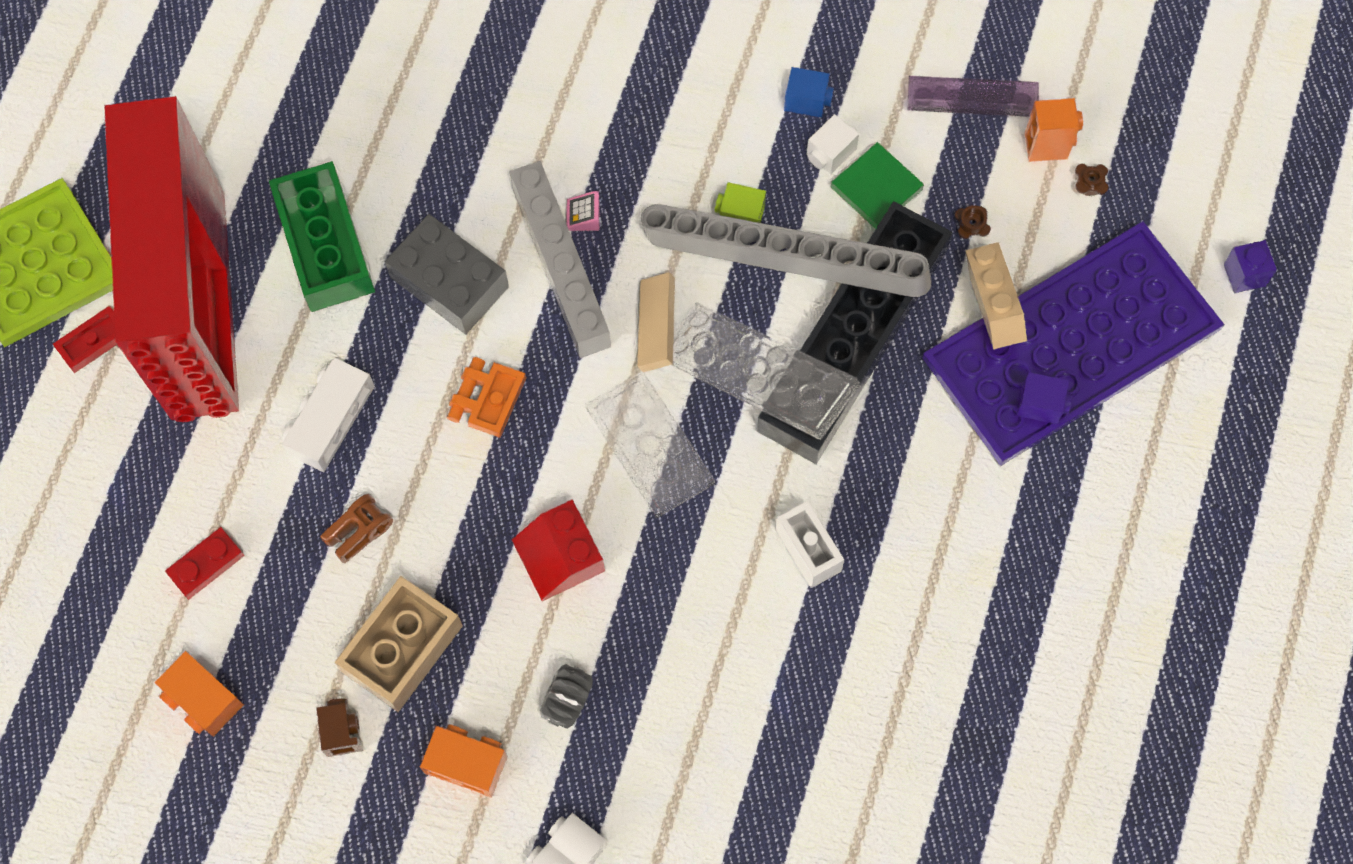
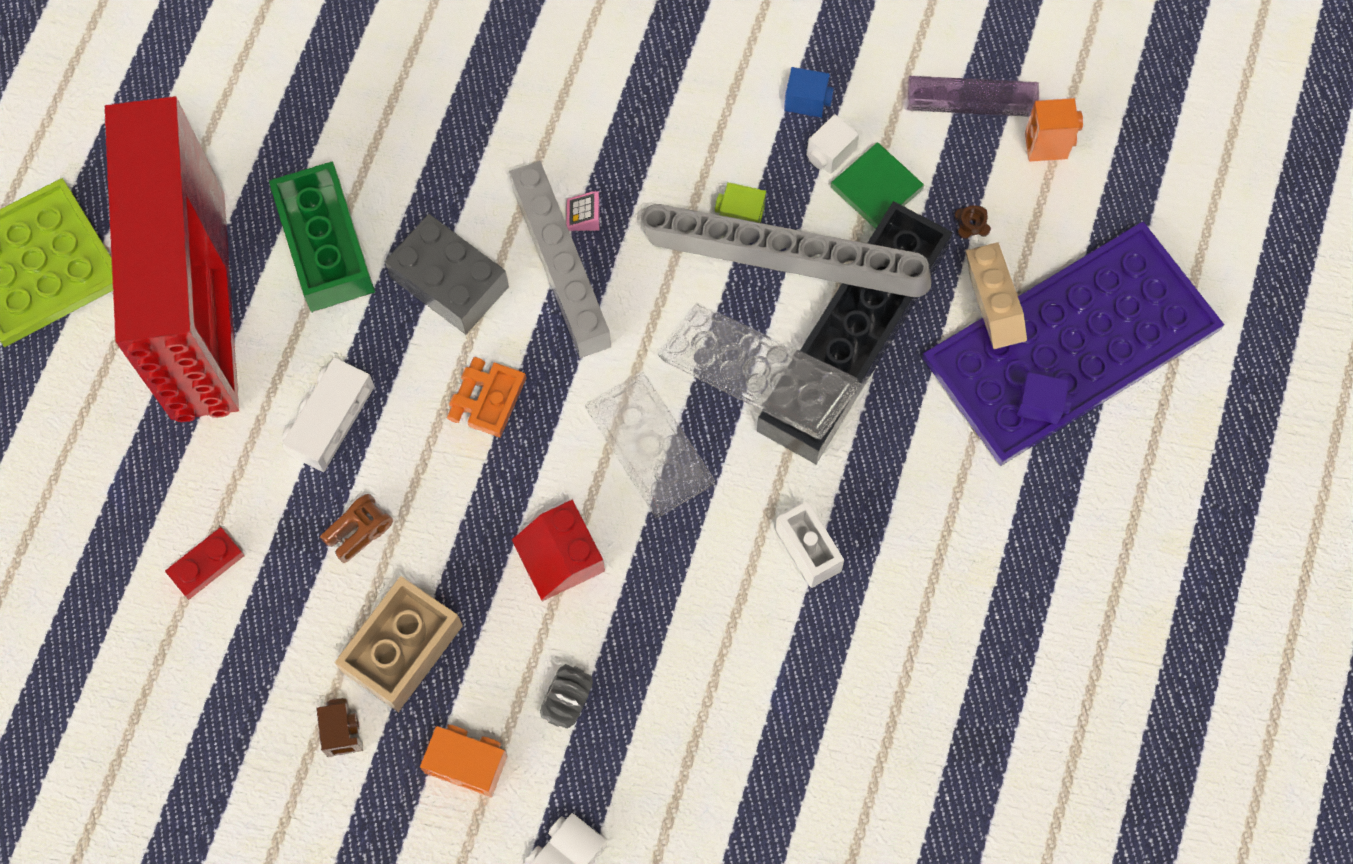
(88, 340): red plate -> none
(198, 694): orange brick -> none
(656, 322): tan tile -> none
(1088, 187): reddish brown plate -> none
(1250, 266): dark purple brick -> none

